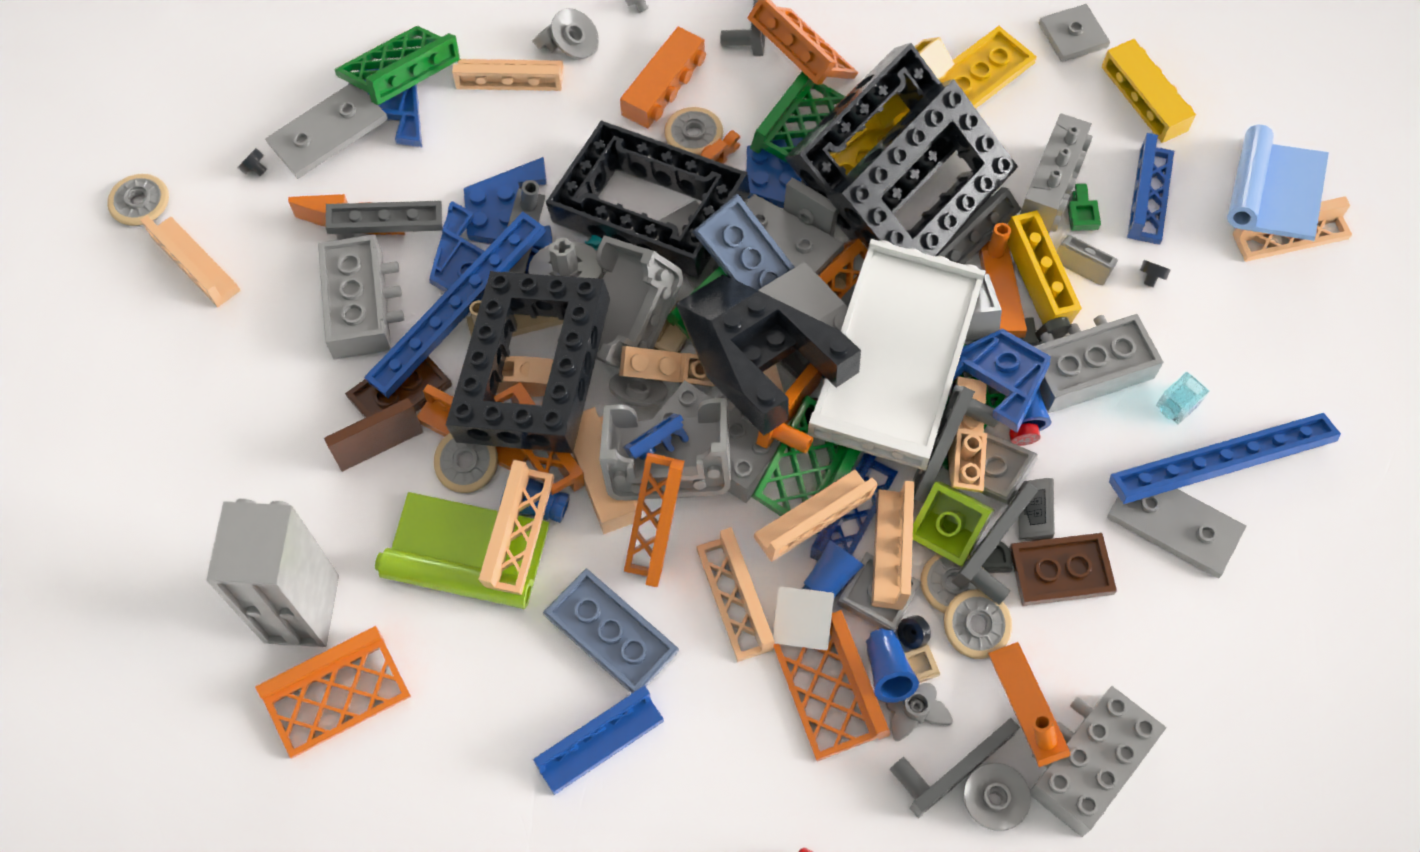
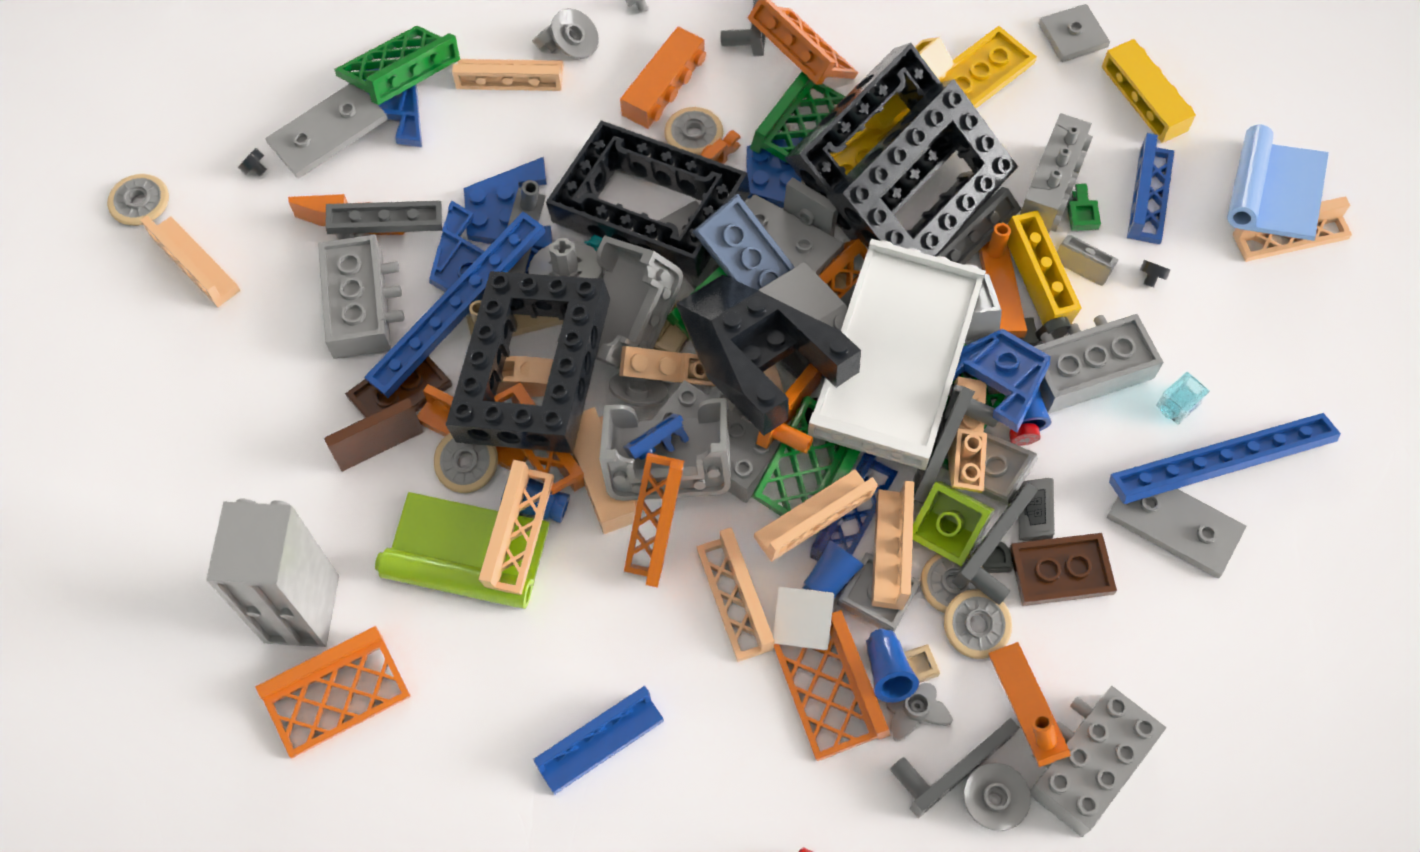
(610, 631): sand blue plate -> none
(914, 632): black tile -> none

